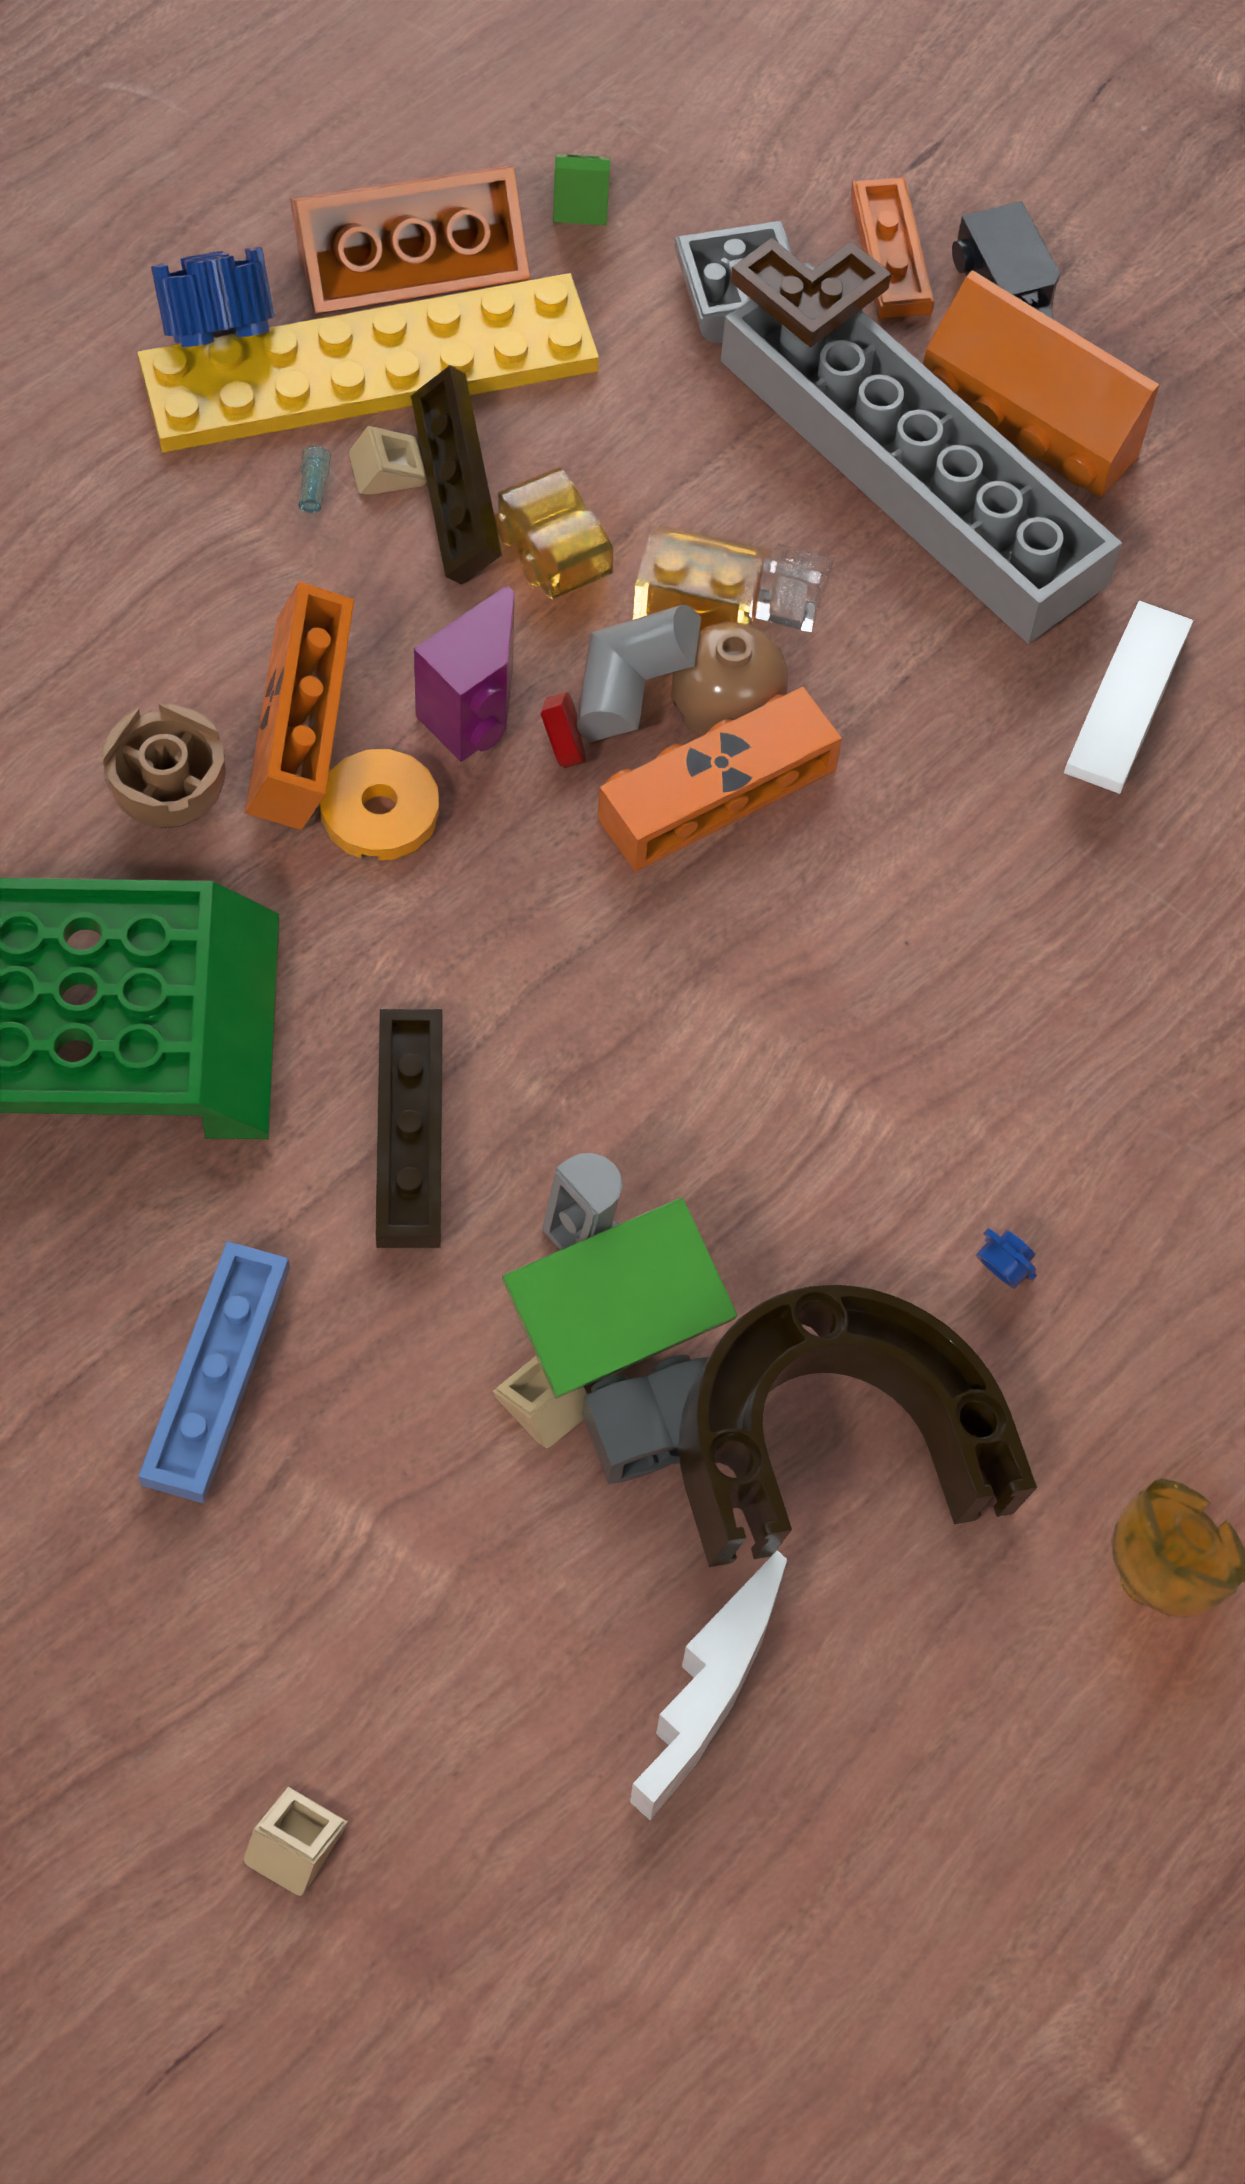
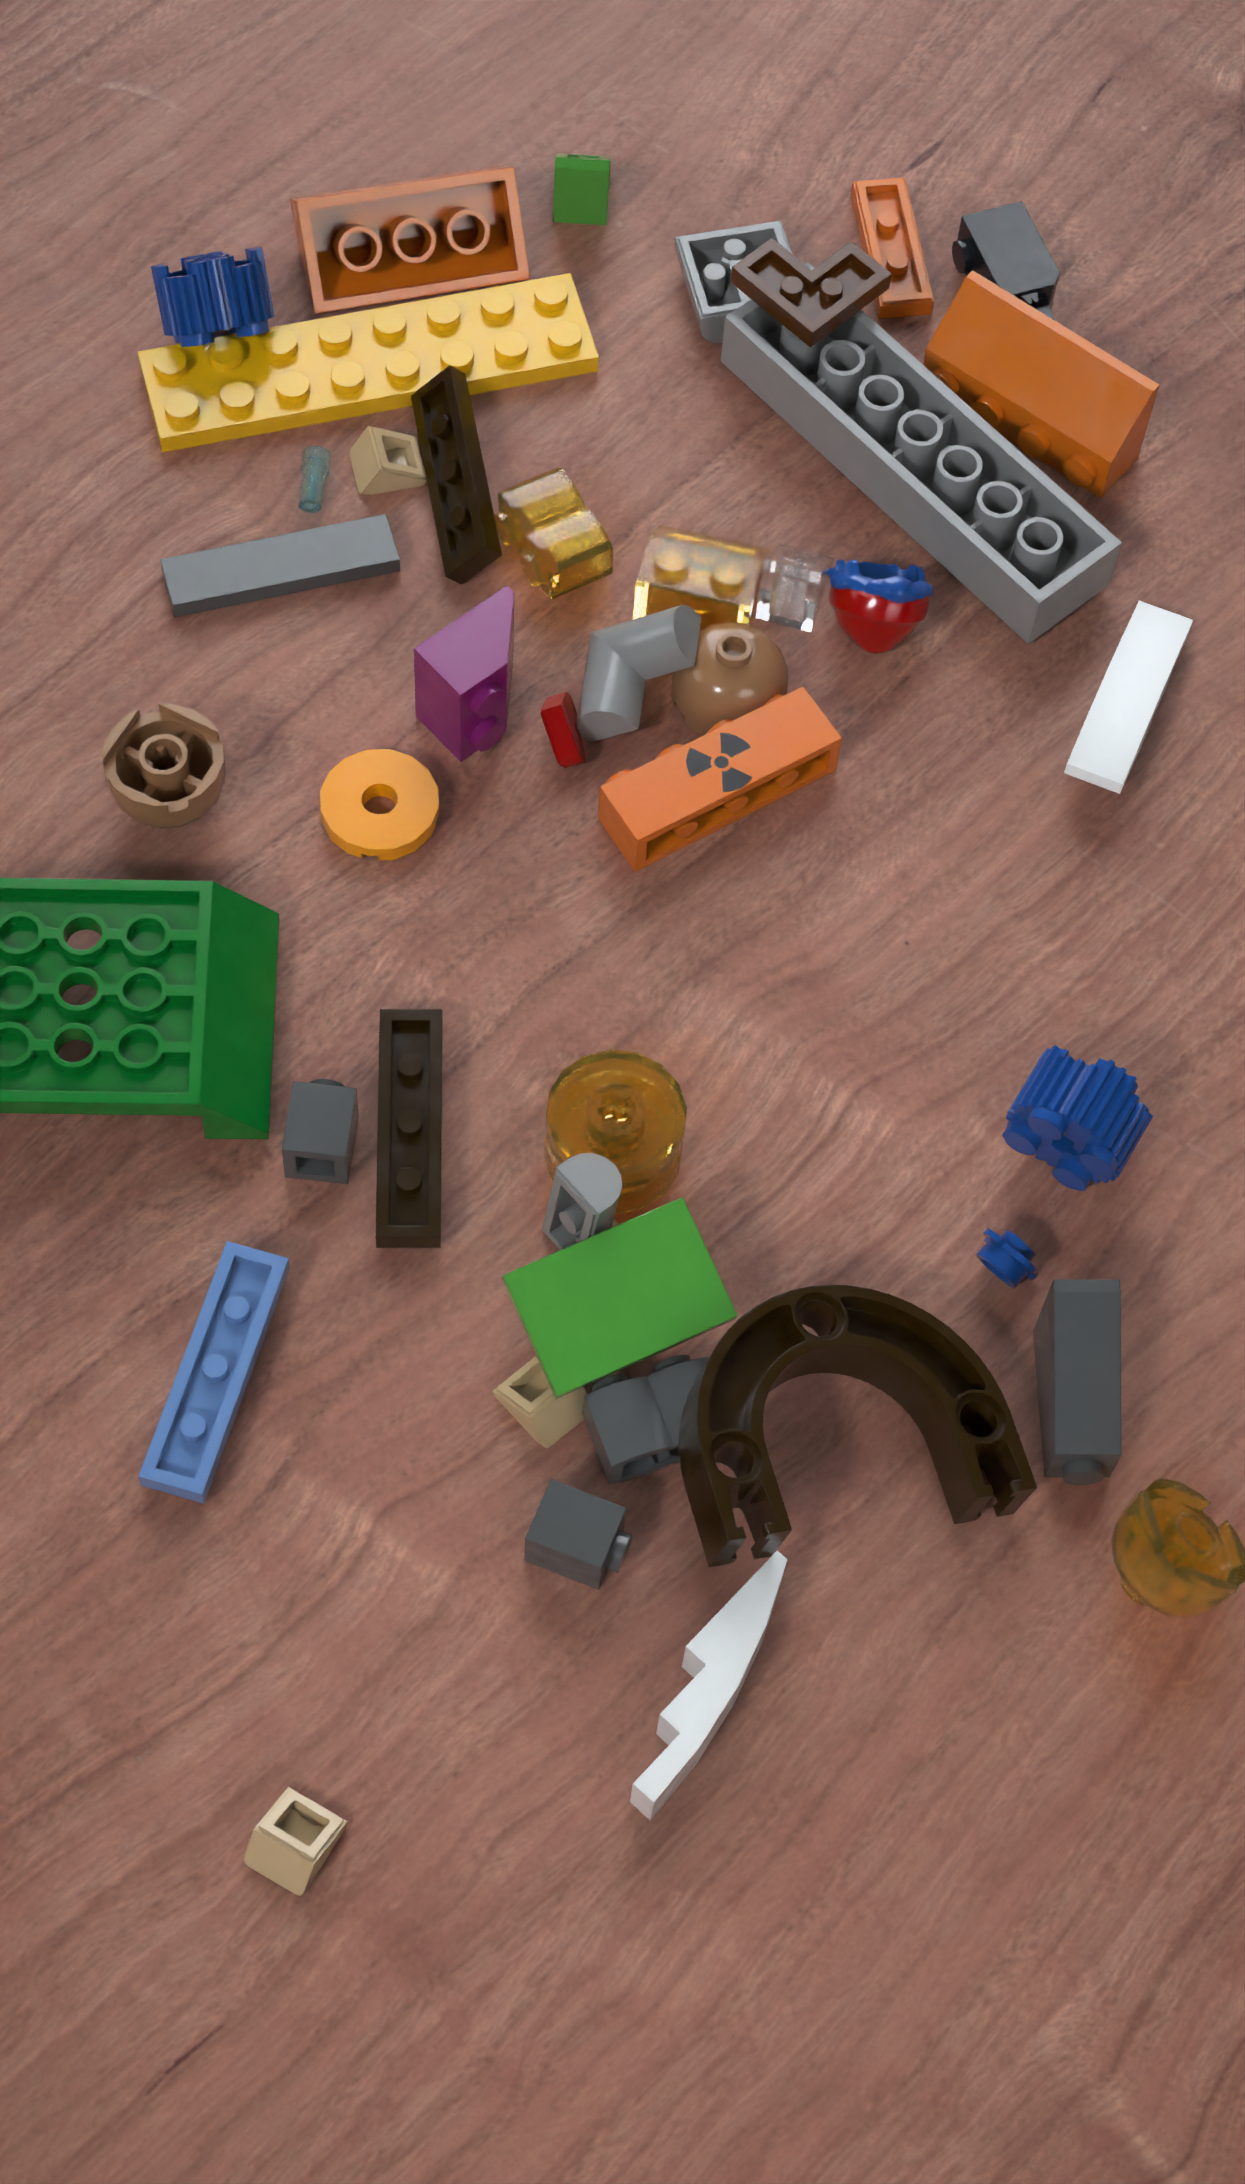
(280, 565): none -> tile
(300, 706): orange brick -> none
(320, 1131): none -> dark grey brick
(577, 1535): none -> dark grey brick
(623, 1111): none -> clear yellow wheel
(878, 602): none -> hair
(1077, 1118): none -> blue brick
(1079, 1379): none -> dark grey slope

